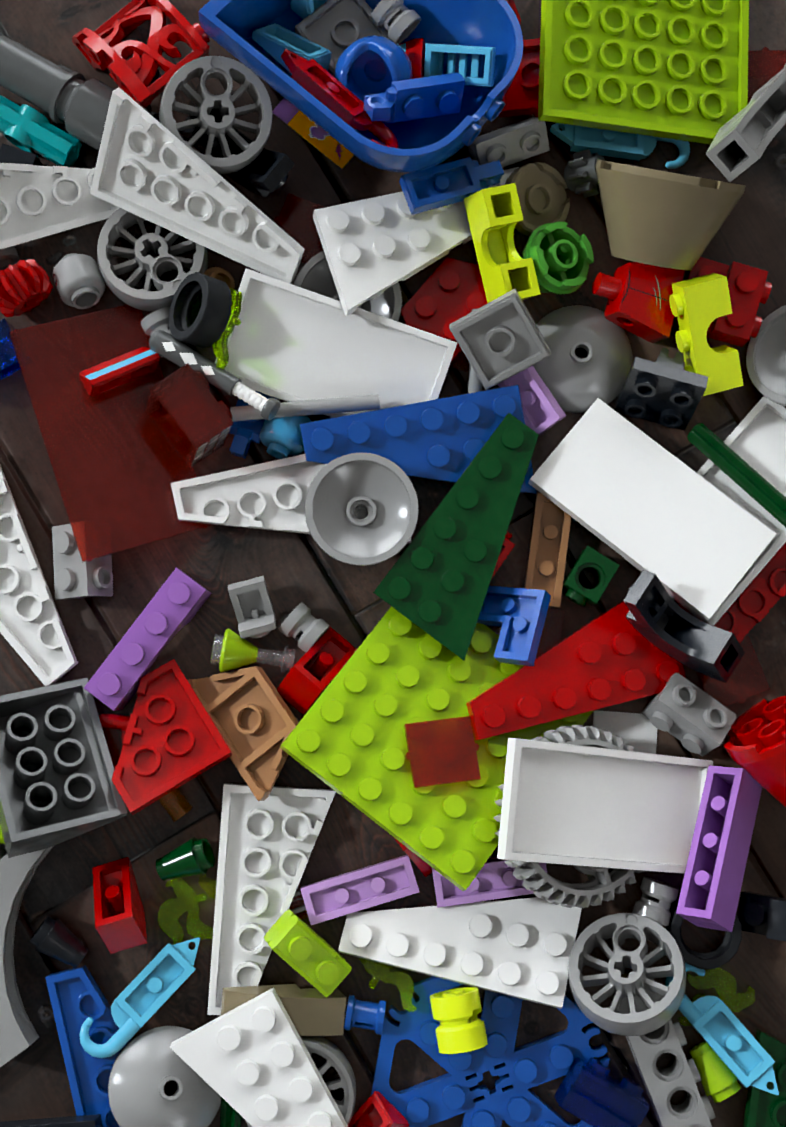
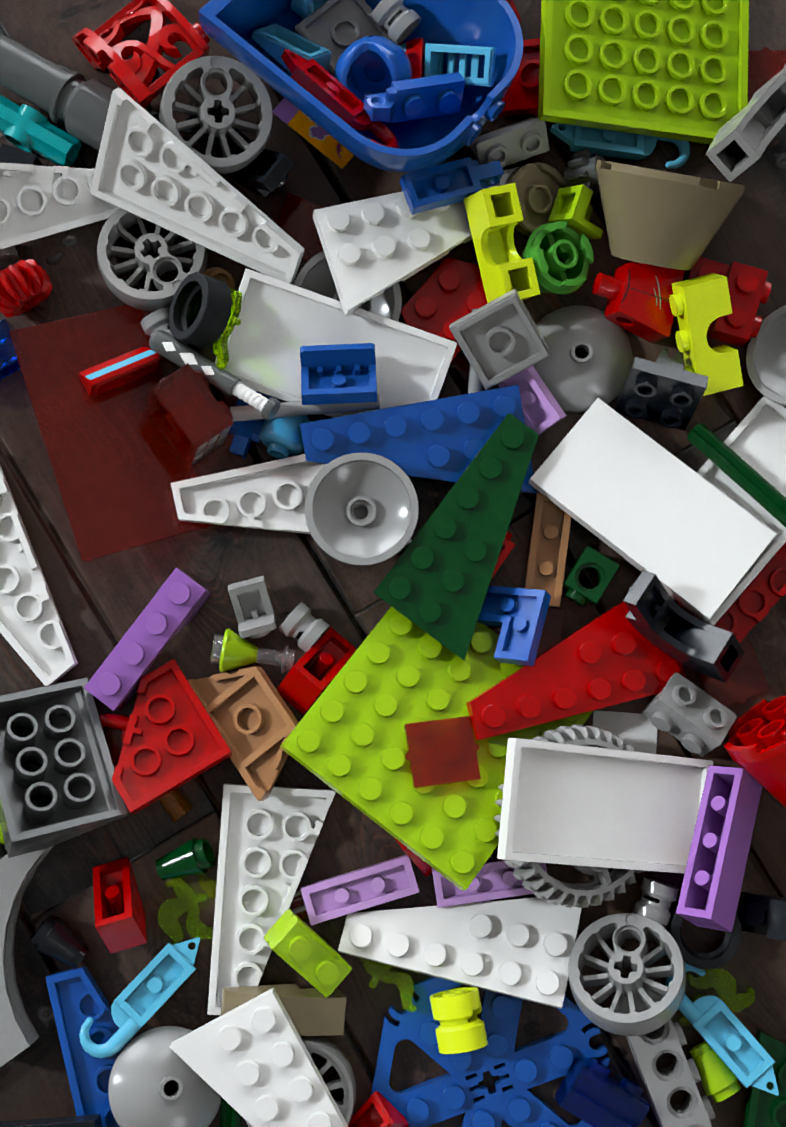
(77, 578): light grey bracket -> none
(78, 280): light grey head -> none
(338, 374): none -> blue bracket
(365, 1015): blue bush -> none
(574, 208): none -> lime panel

